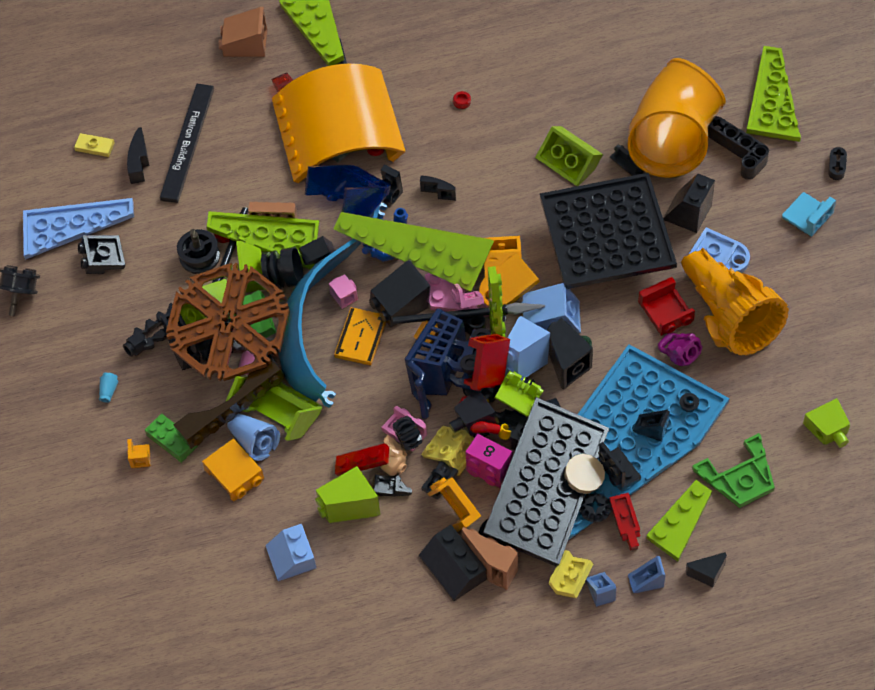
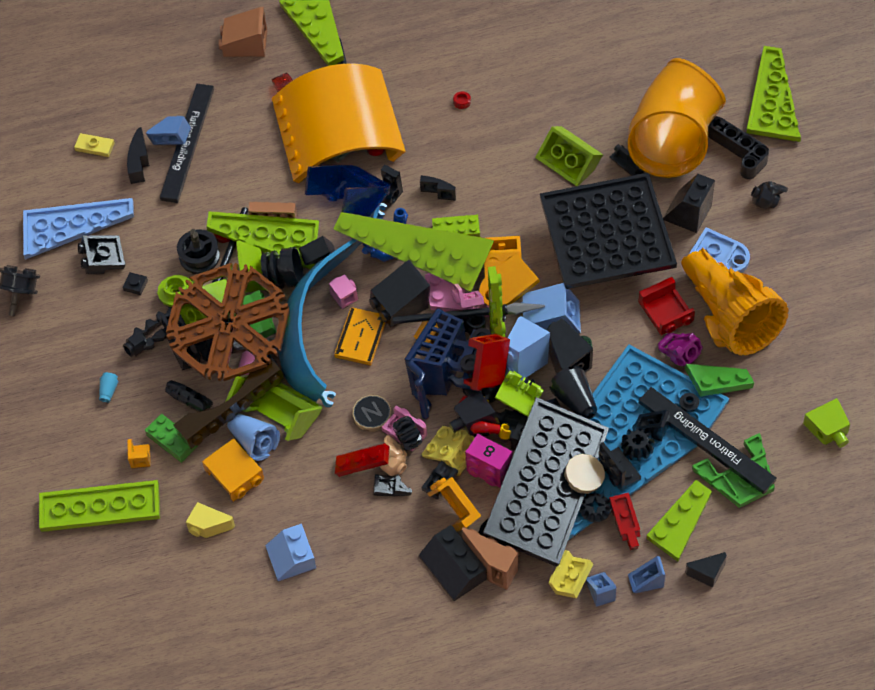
(99, 505): none -> lime plate
(135, 283): none -> black plate
(169, 131): none -> medium blue slope
(169, 286): none -> lime piece
(188, 396): none -> black hinge
(208, 521): none -> light yellow slope
(347, 498): lime slope -> none
(371, 412): none -> black tile
(458, 224): none -> lime piece
(574, 391): none -> black cone
(637, 437): none -> black gear
(709, 441): none -> black tile
(717, 380): none -> bright green wing
(767, 194): none -> black head
(809, 213): medium azure bracket -> none
(833, 163): black beam -> none

